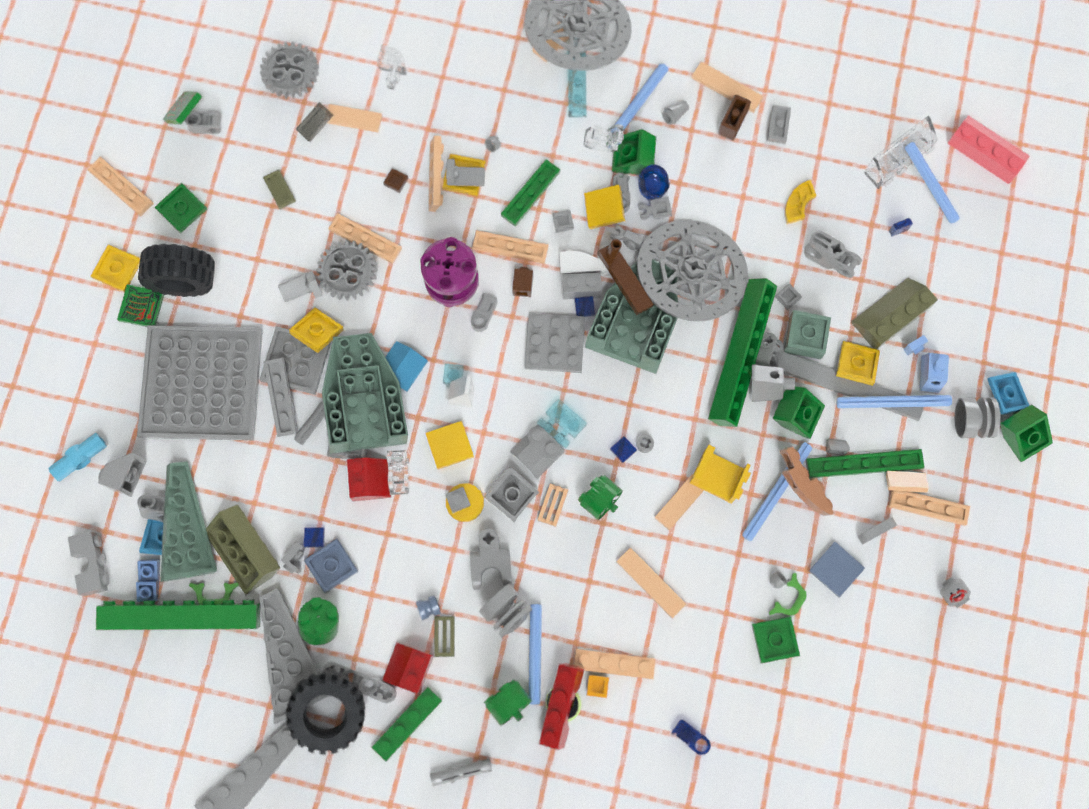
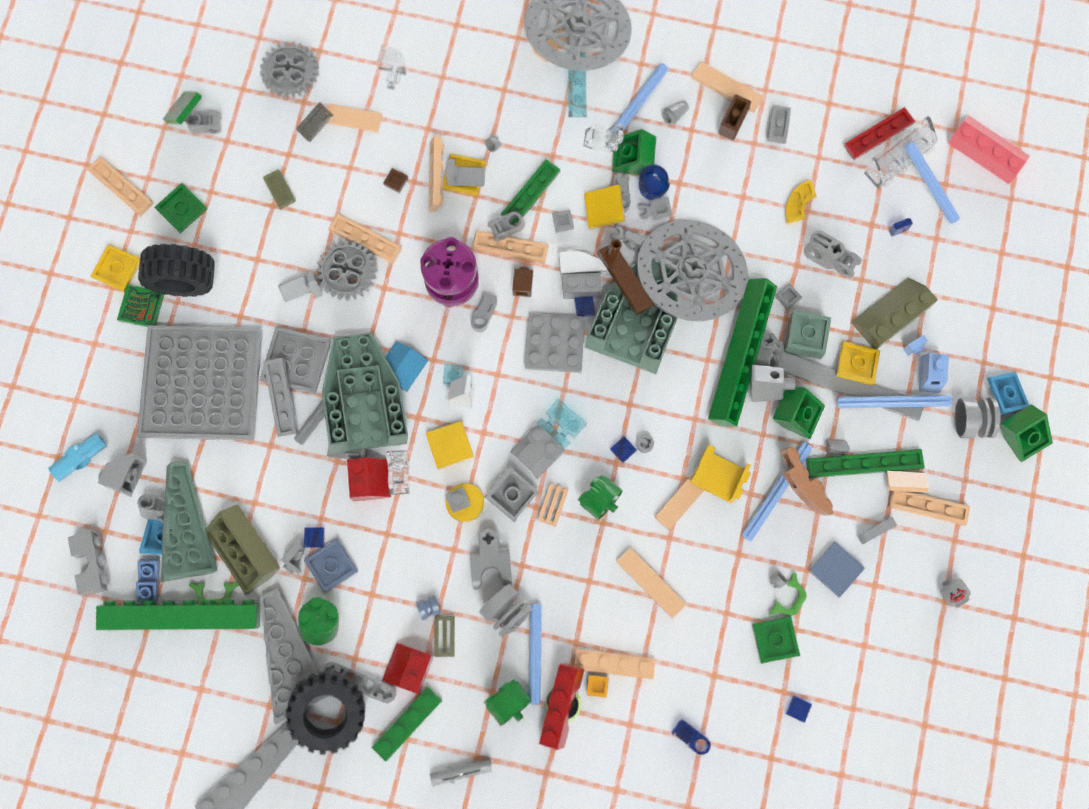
(316, 330): yellow tile -> none
(505, 226): none -> light grey piece
(798, 709): none -> clear blue tile
(879, 133): none -> red plate

